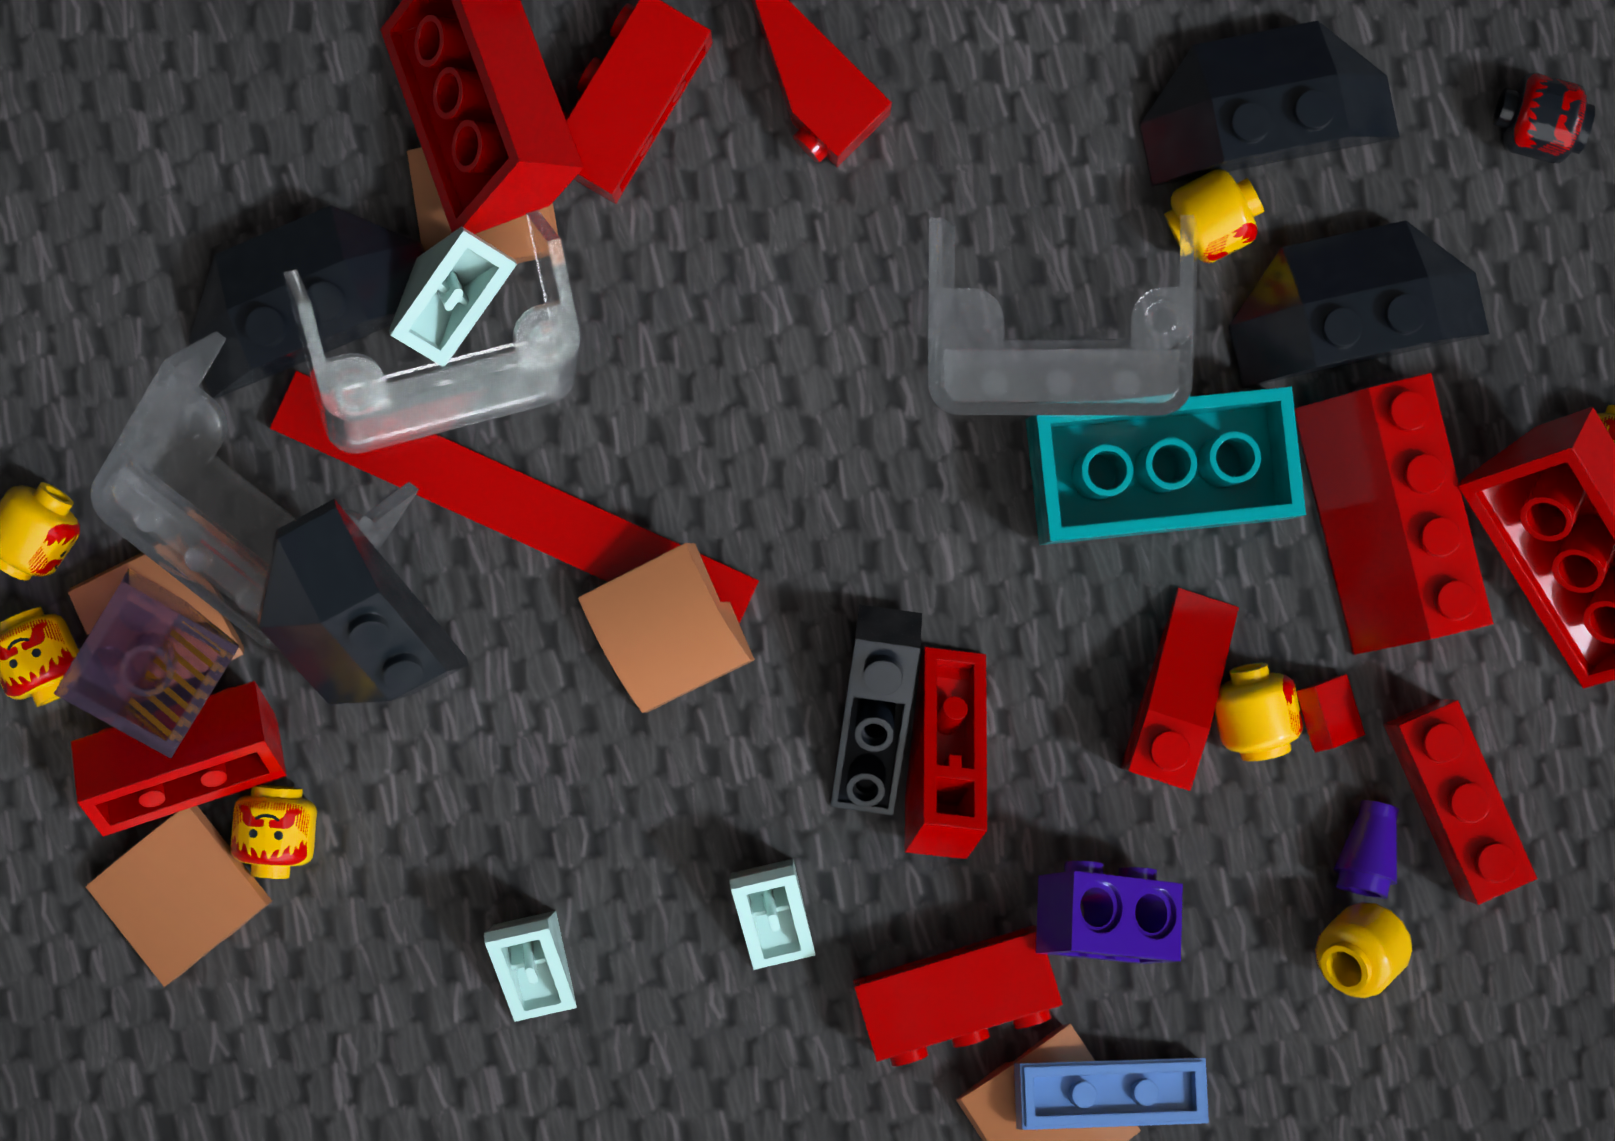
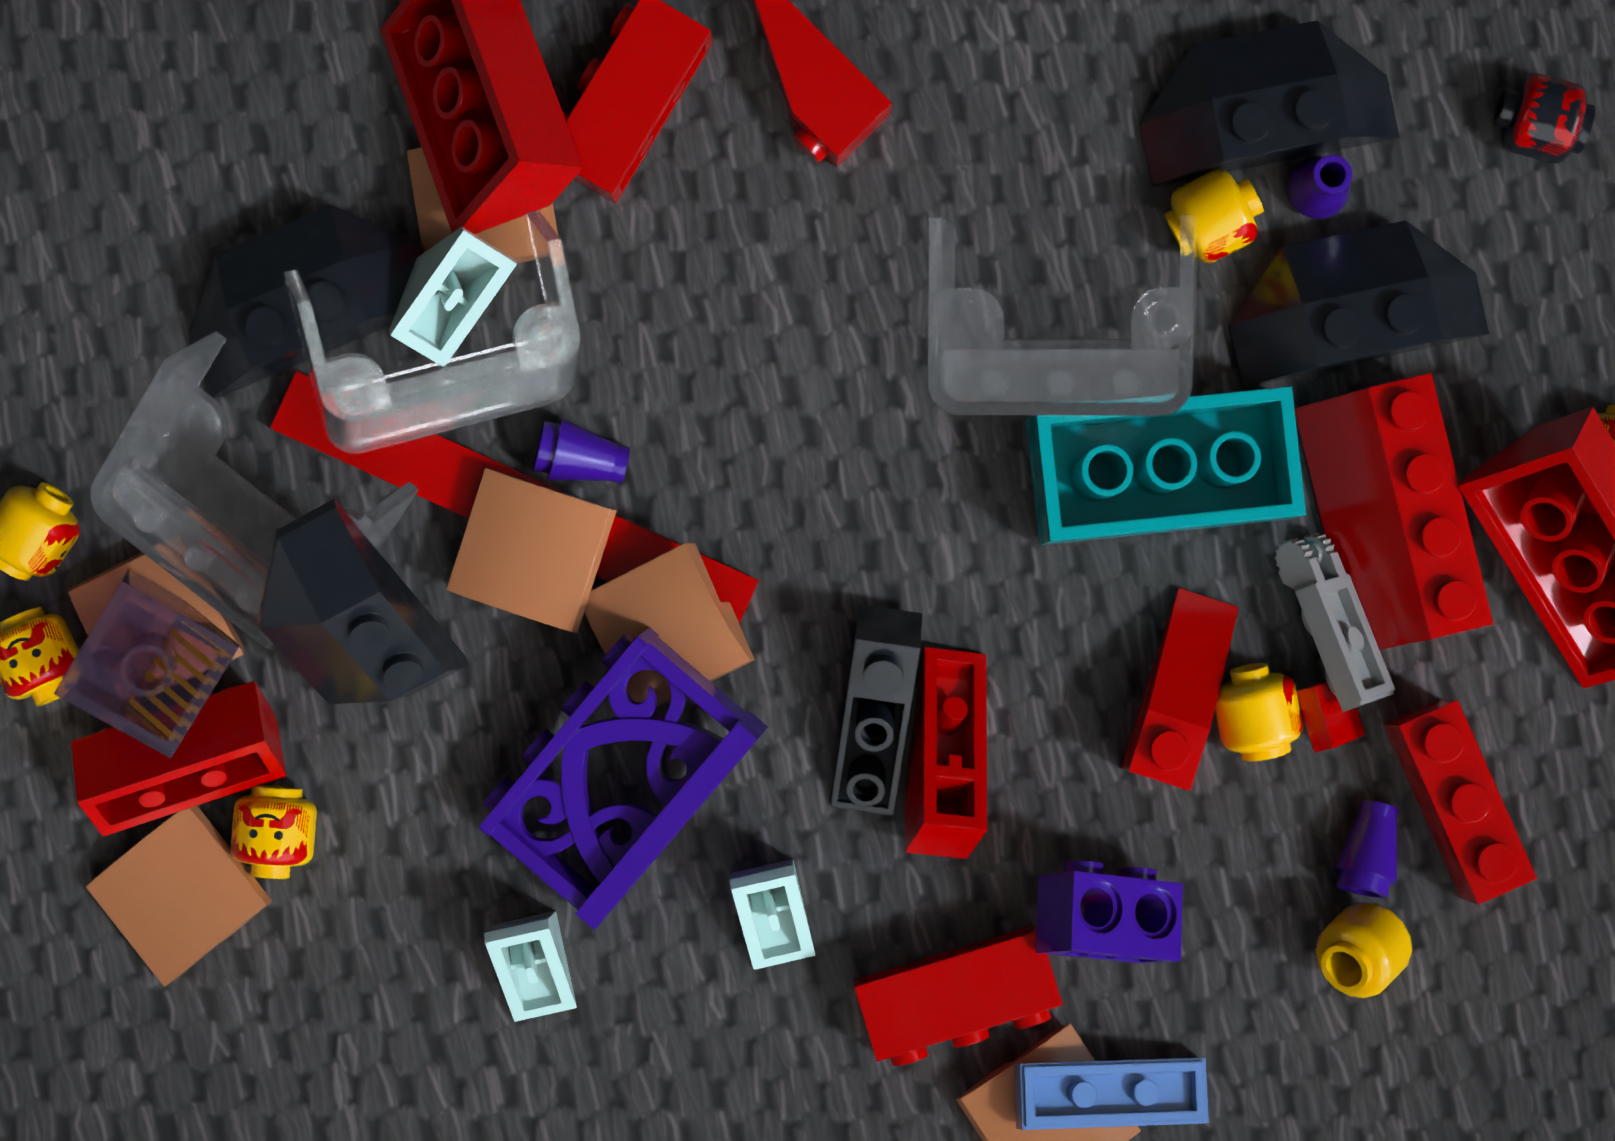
(531, 550): none -> nougat slope
(578, 454): none -> dark purple cone
(614, 862): none -> dark purple fence
(1311, 195): none -> dark purple cone
(1335, 620): none -> light grey hinge

